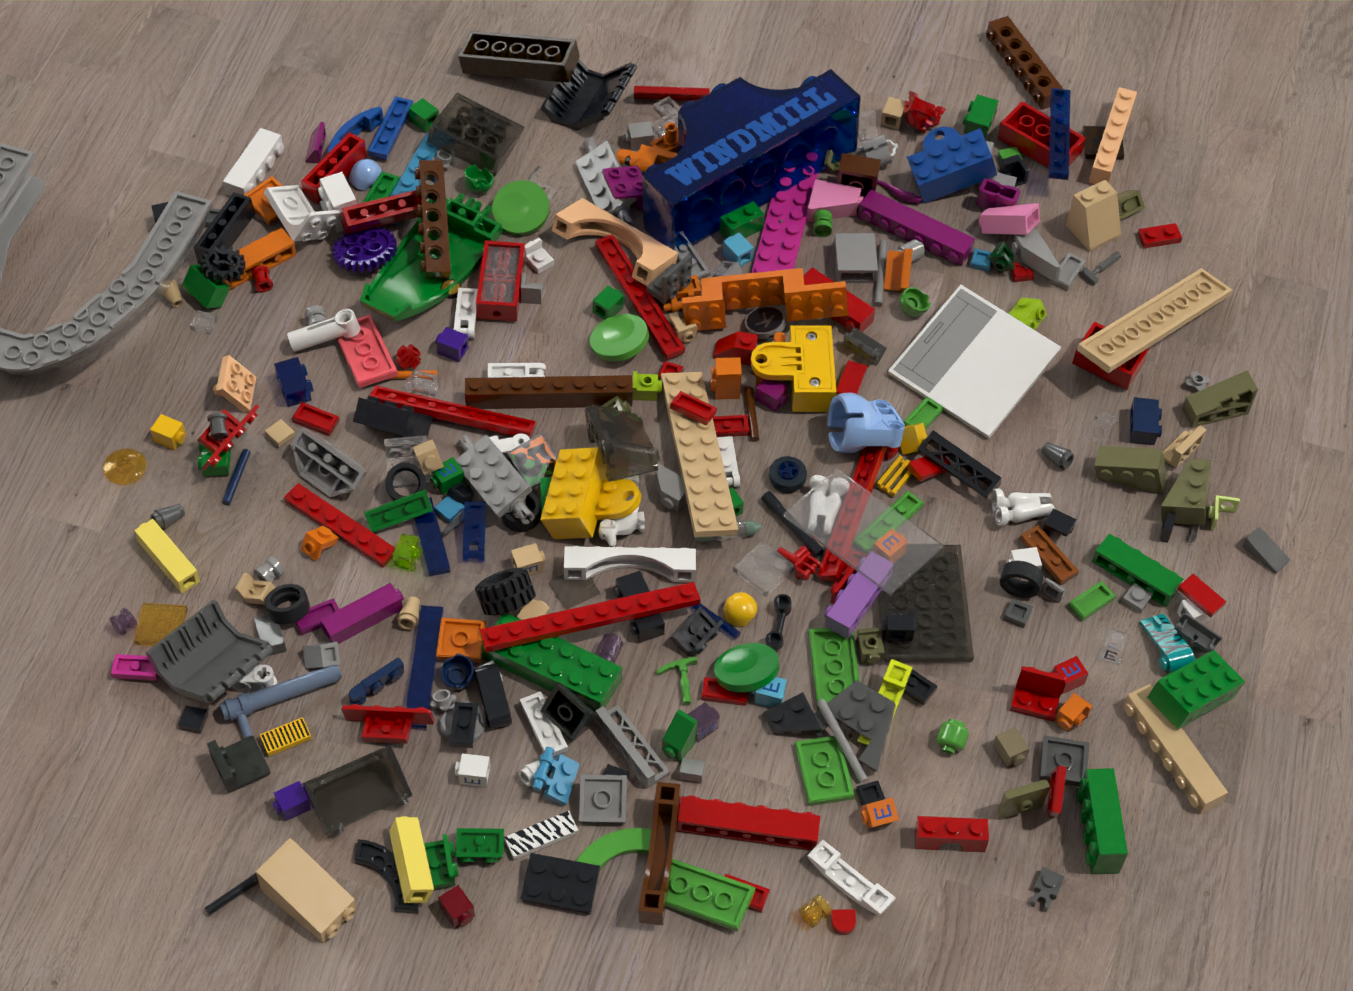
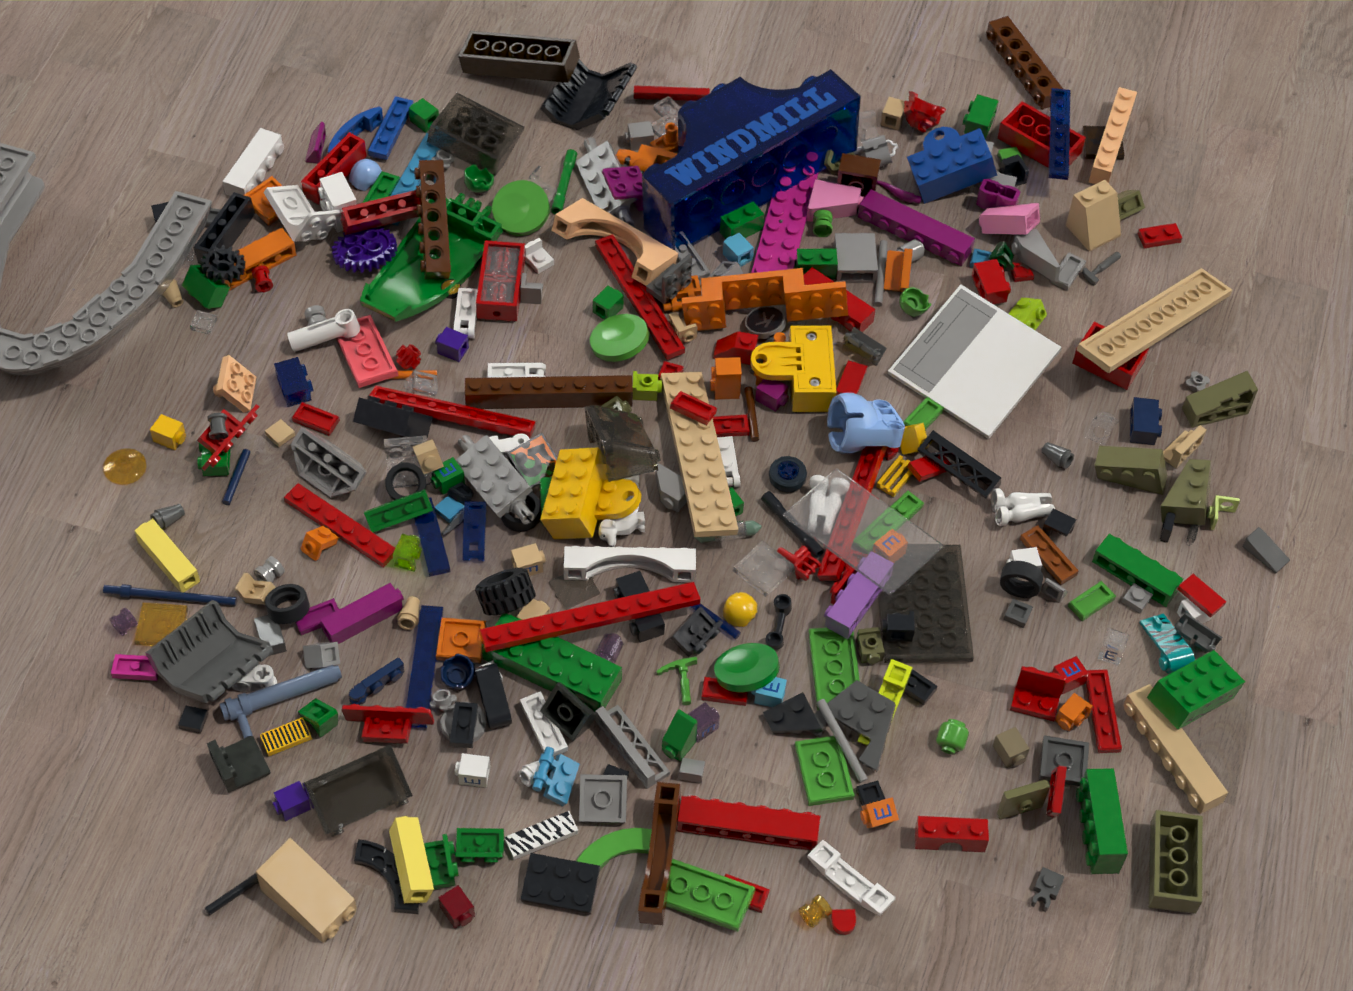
(127, 591): none -> dark blue bar
(320, 715): none -> green slope
(568, 165): none -> green piece
(820, 259): none -> green brick
(991, 281): none -> red brick
(1103, 712): none -> red tile
(1175, 861): none -> olive brick

